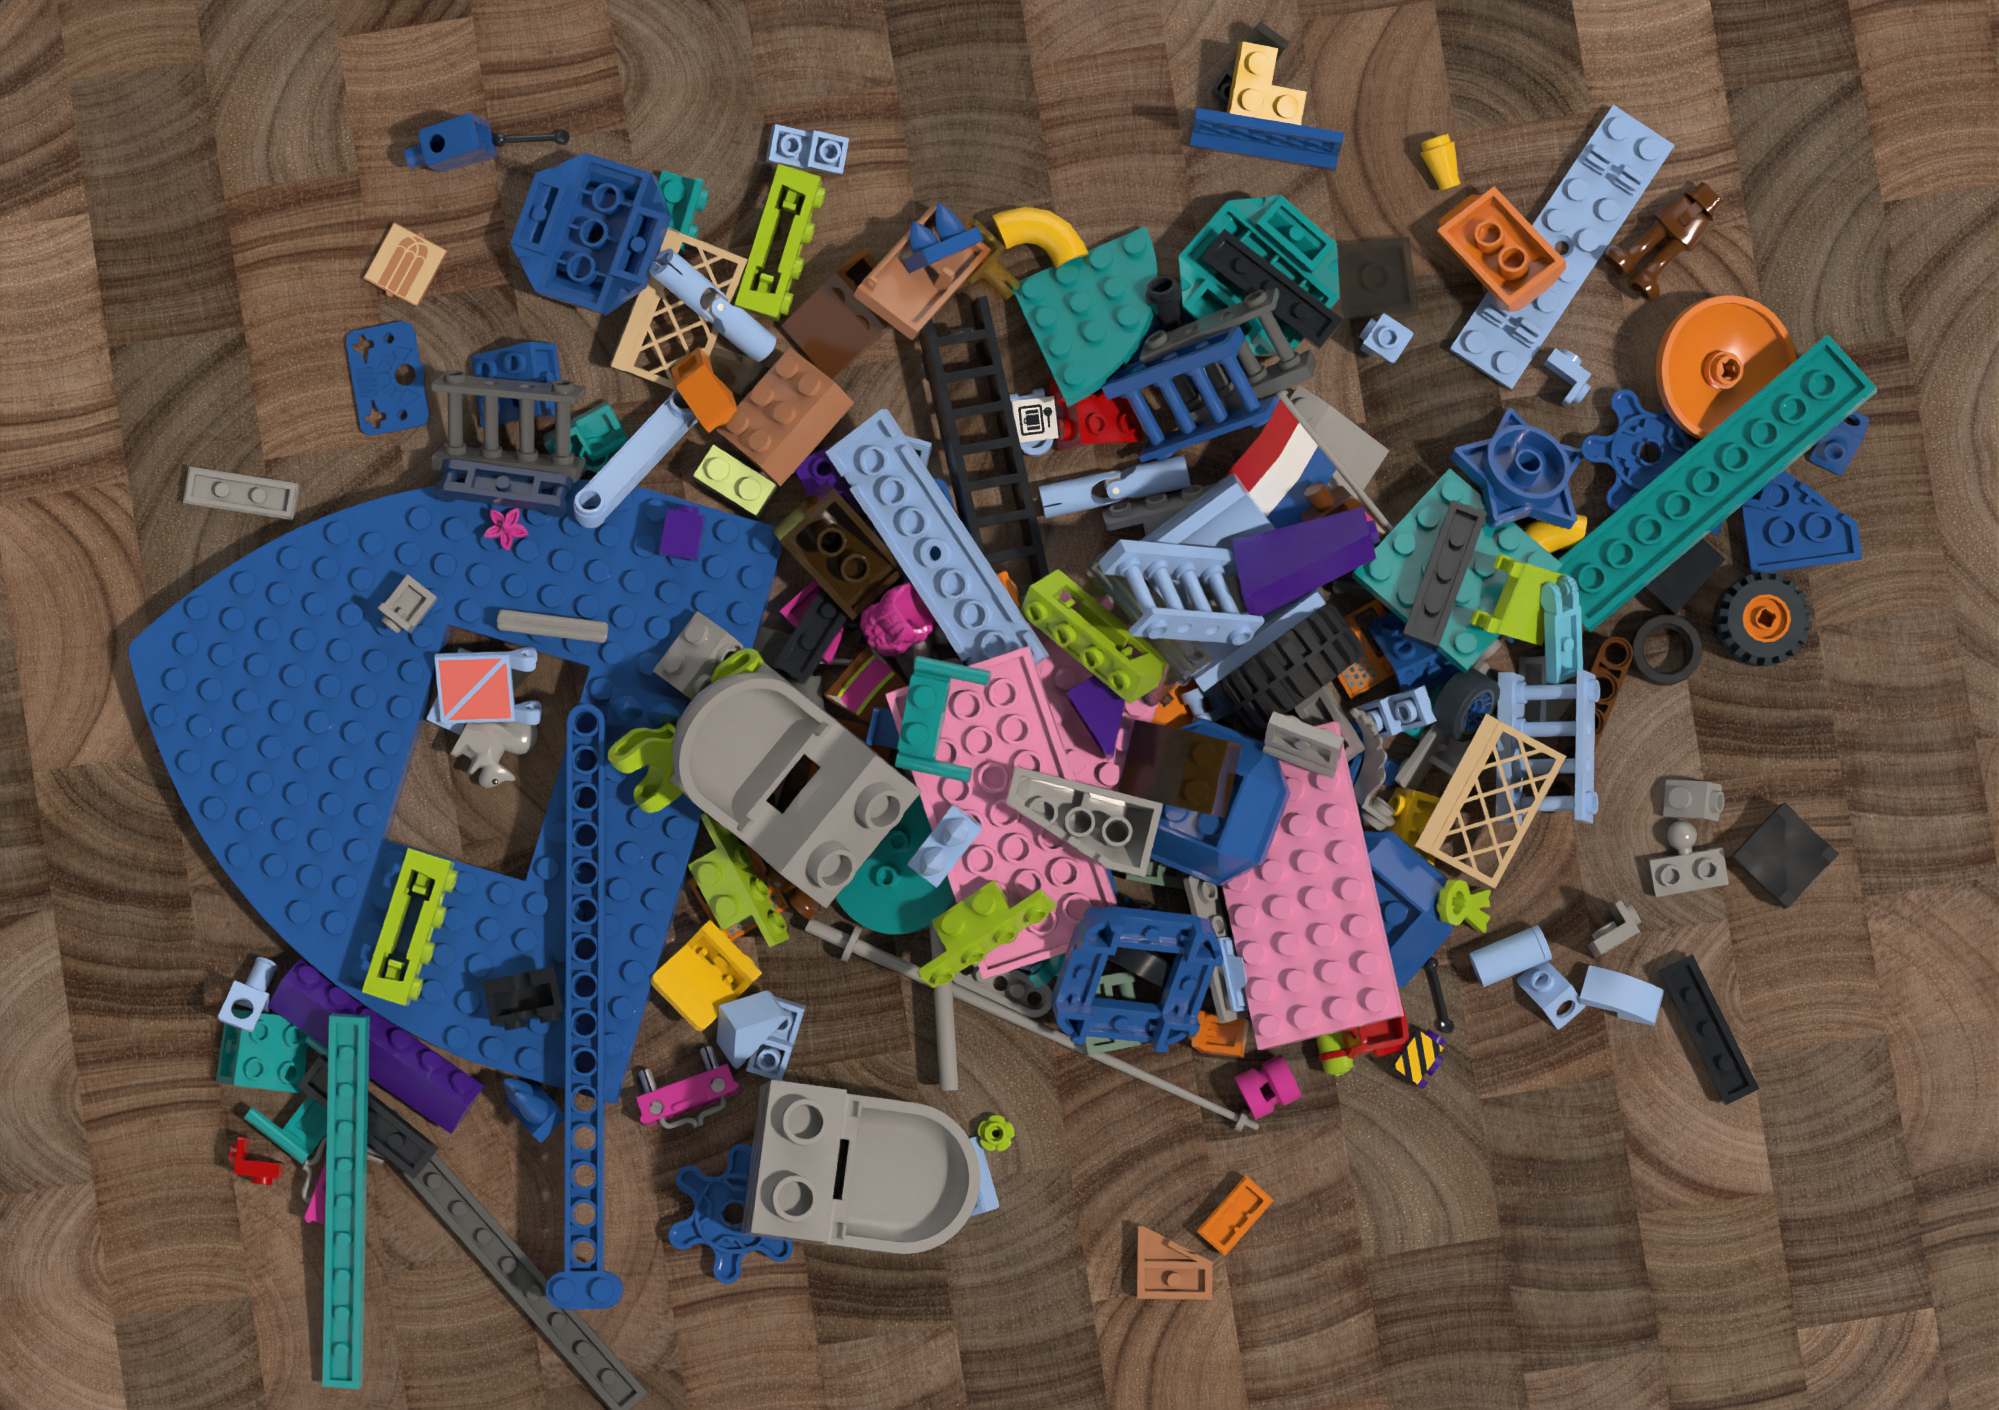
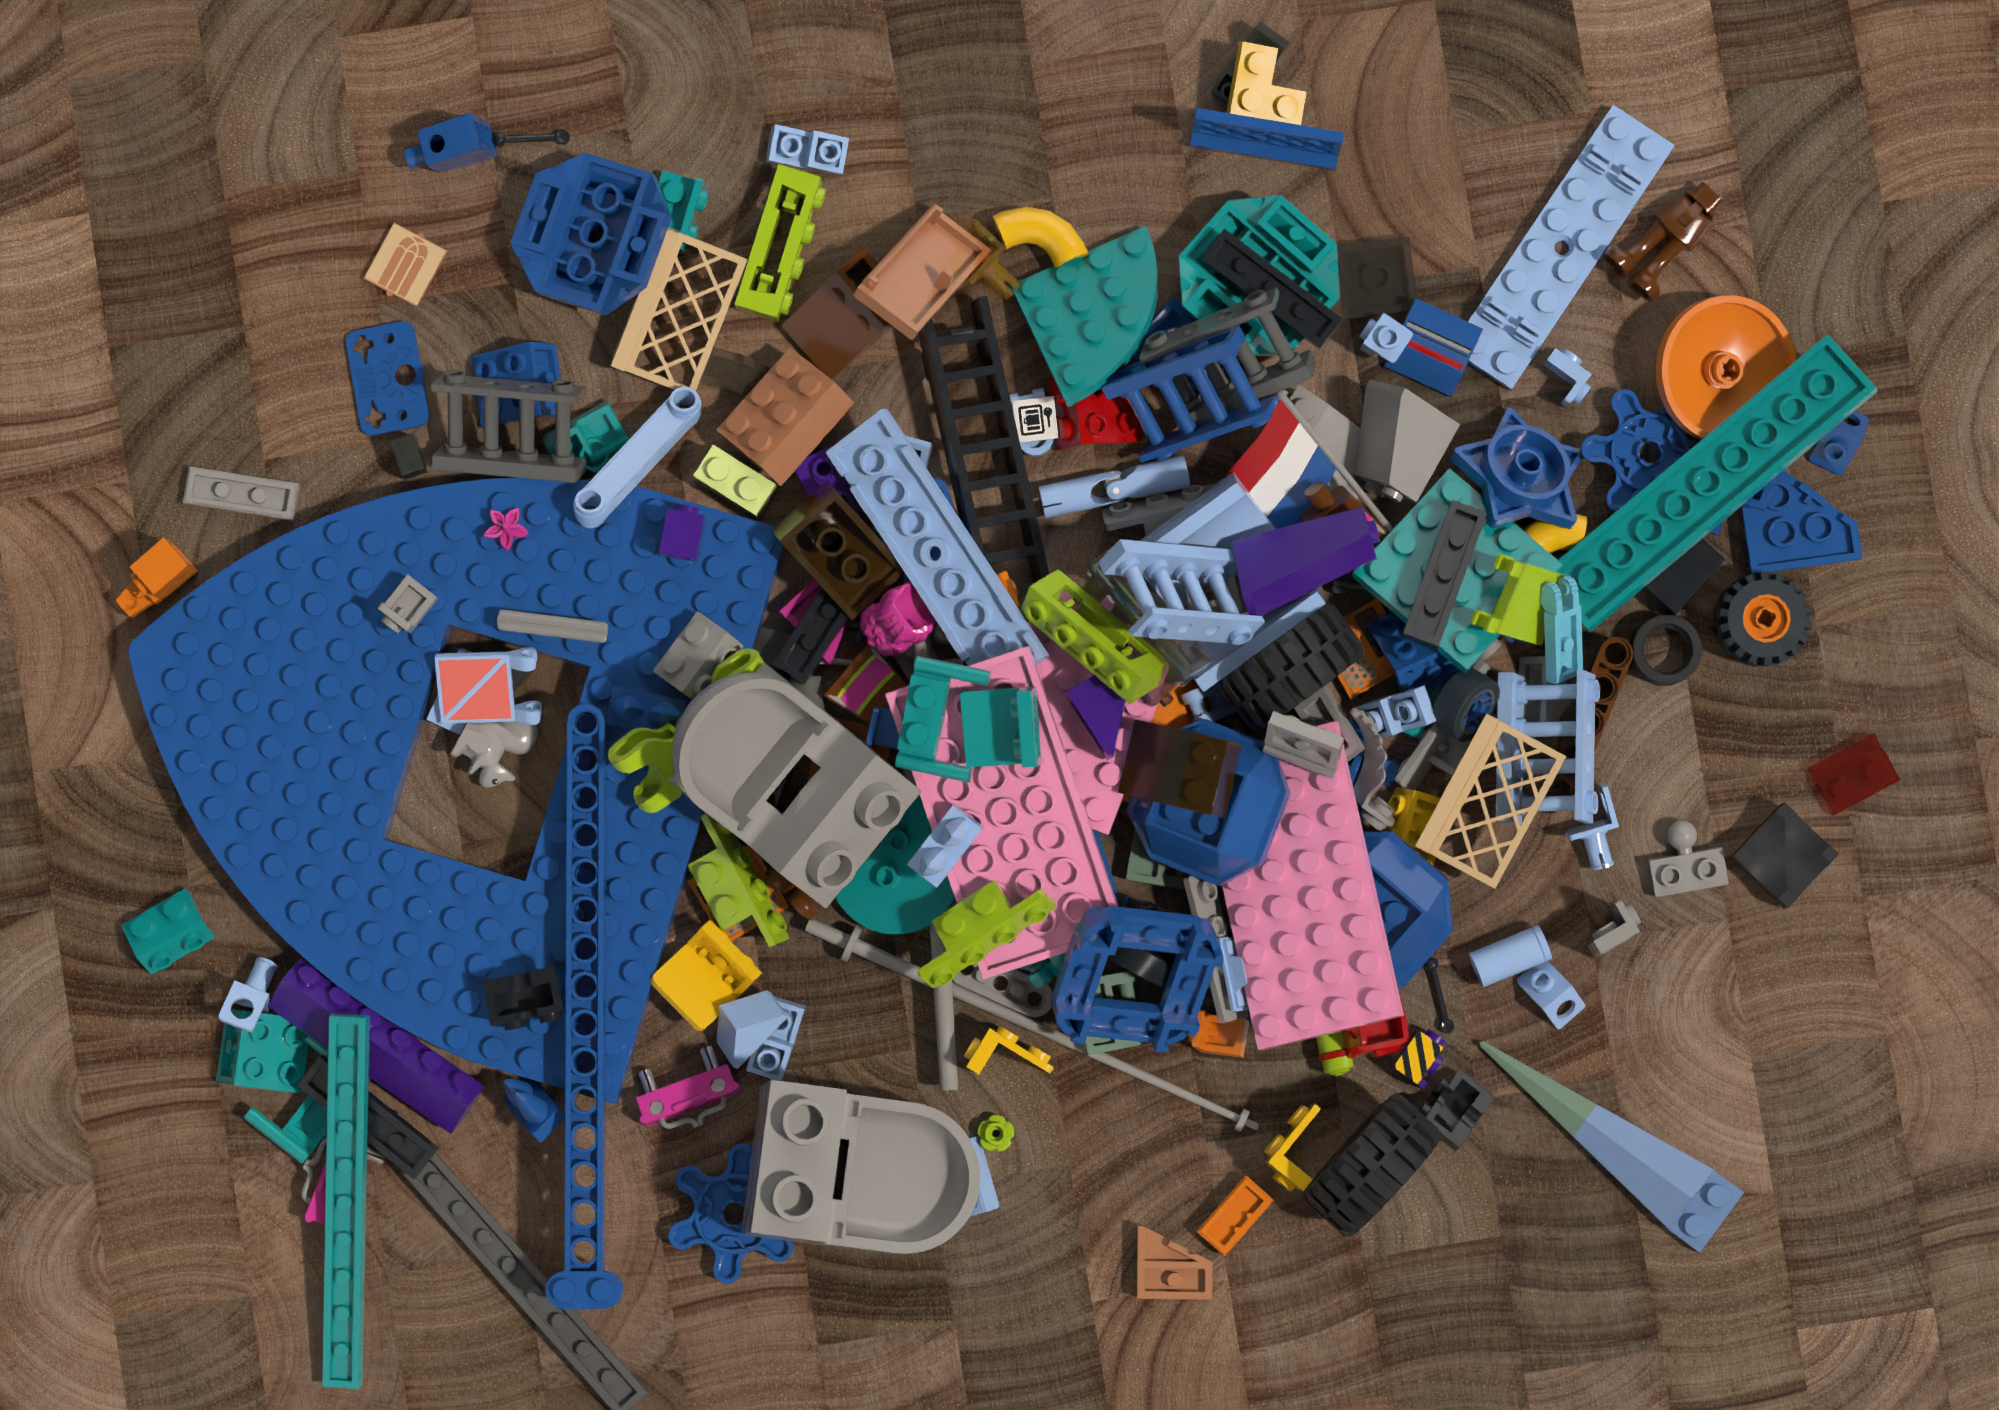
(156, 578): none -> orange hinge
(167, 932): none -> teal bracket
(260, 1171): red bracket -> none
(408, 456): none -> pearl dark grey piece
(420, 948): lime brick -> none
(503, 486): dark blue plate -> none
(703, 390): orange slope -> none
(729, 320): light blue piece -> none
(952, 239): blue tile -> none
(981, 1050): none -> yellow bracket
(1001, 727): none -> teal bracket
(1096, 821): light grey wedge -> none
(1166, 301): black cone -> none
(1280, 1080): dark pink wheel -> none
(1287, 1173): none -> yellow bracket
(1372, 1165): none -> black tyre
(1399, 441): none -> light grey slope
(1437, 348): none -> blue slope
(1441, 160): yellow cone -> none
(1457, 1107): none -> black cylinder
(1458, 903): lime piece -> none
(1501, 249): orange slope -> none
(1594, 833): none -> light blue bracket
(1621, 993): light blue slope -> none
(1667, 1182): none -> medium blue plate
(1693, 800): light grey bracket -> none
(1708, 1029): black plate -> none
(1853, 774): none -> clear red plate

